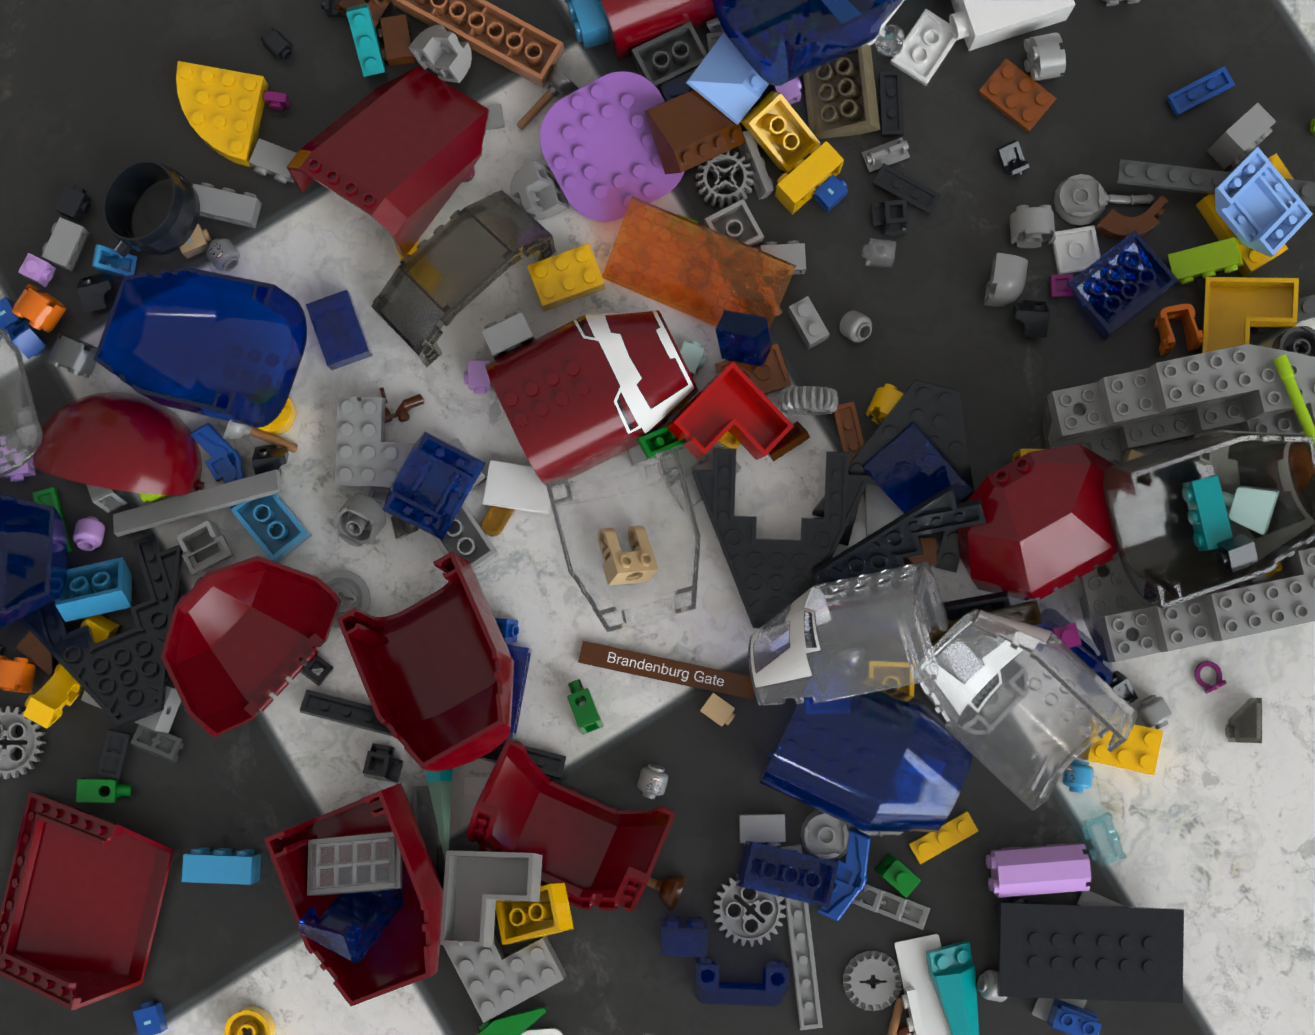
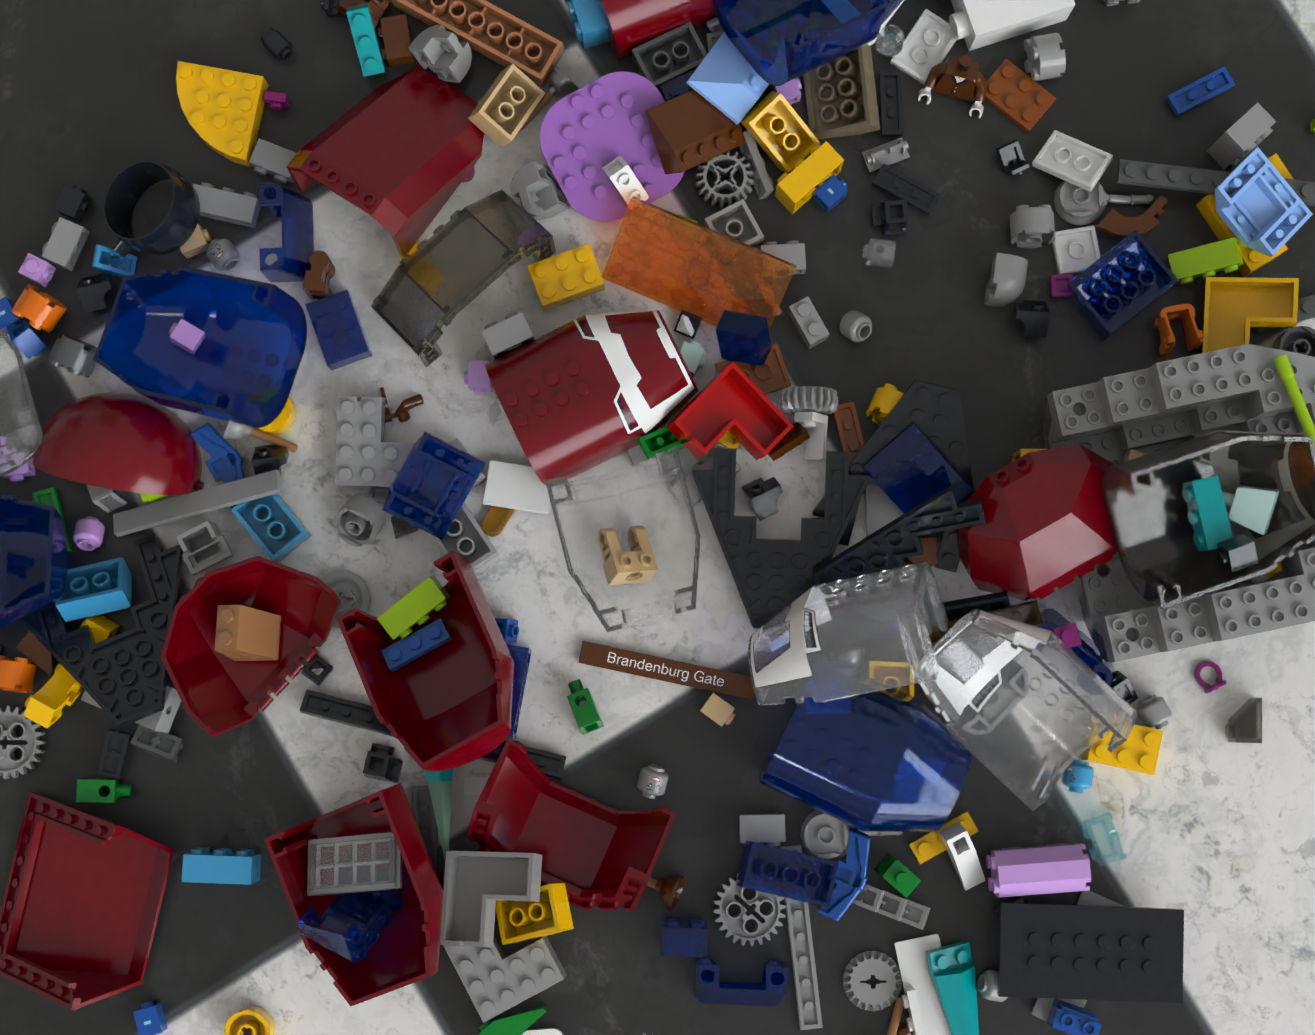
(186, 336): none -> lavender brick
(247, 633): none -> medium nougat slope
(297, 233): none -> clear blue windscreen
(318, 278): none -> reddish brown legs
(414, 608): none -> lime brick
(416, 645): none -> blue plate
(506, 105): none -> tan brick
(624, 180): none -> white bracket
(687, 324): none -> tile
(763, 497): none -> black brick
(817, 430): none -> white bracket
(957, 79): none -> reddish brown torso
(962, 855): none -> white slope
(1072, 160): none -> white tile

